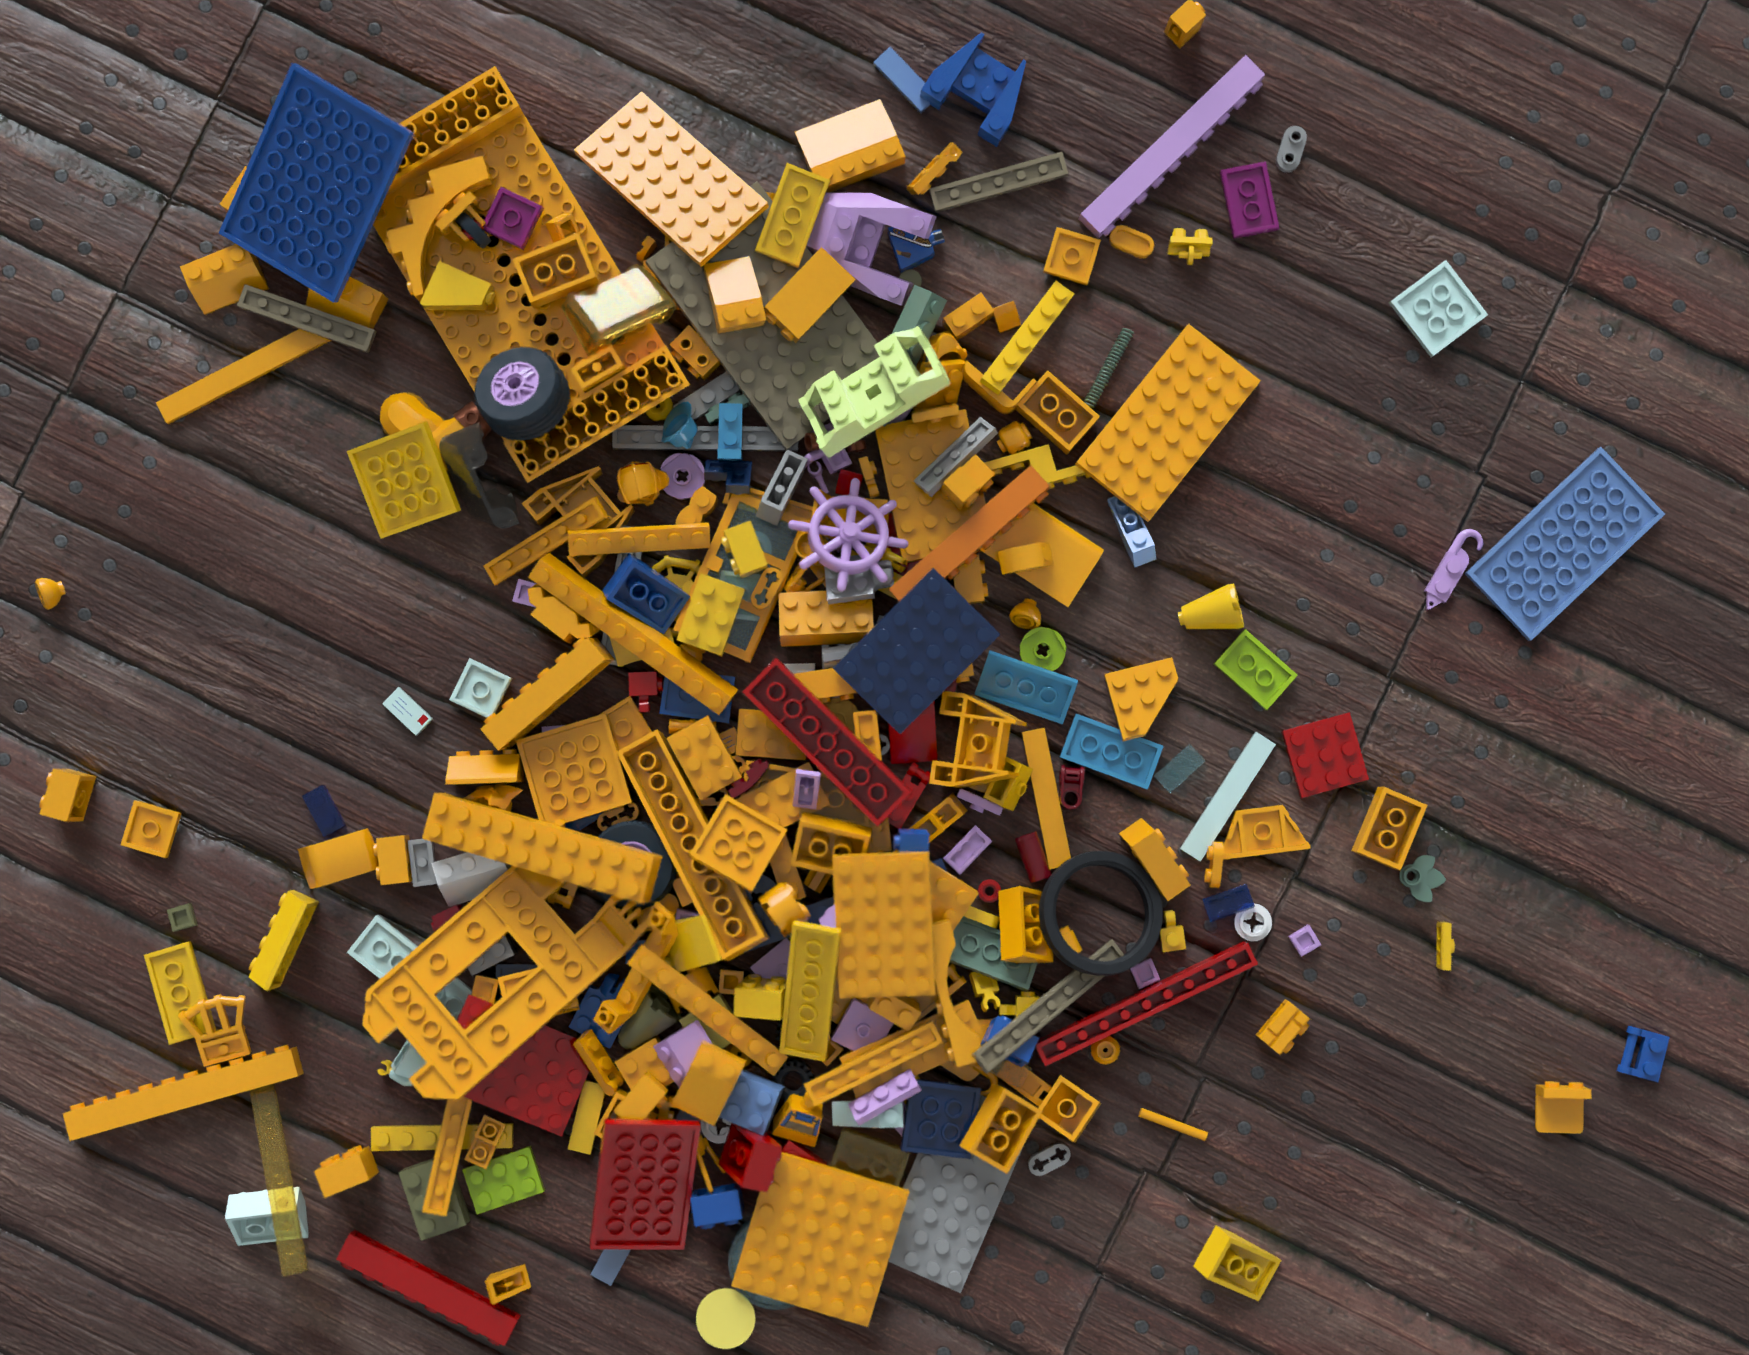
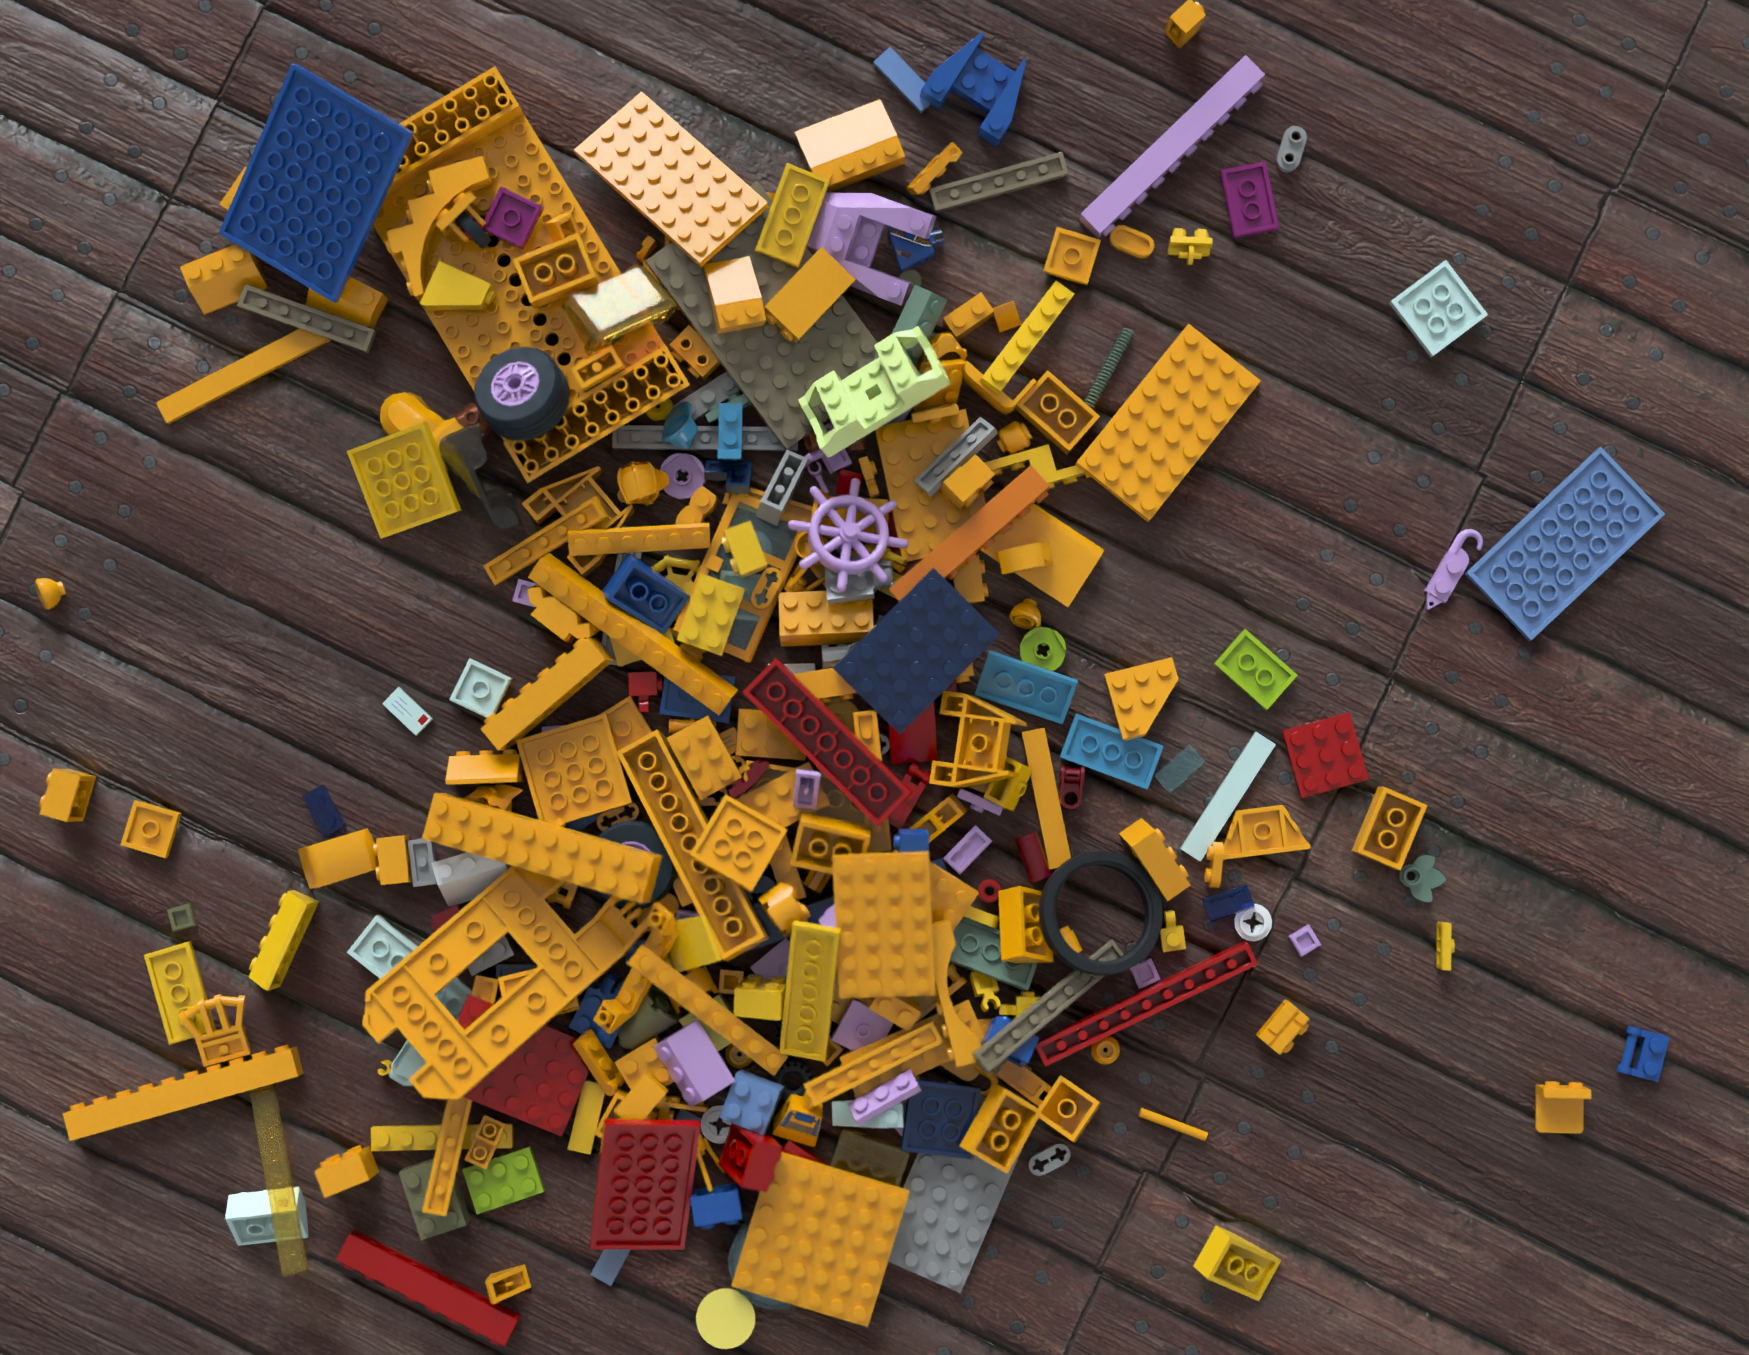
(708, 1082): light orange slope -> none
(1133, 533): light blue slope -> none
(1213, 611): yellow cone -> none

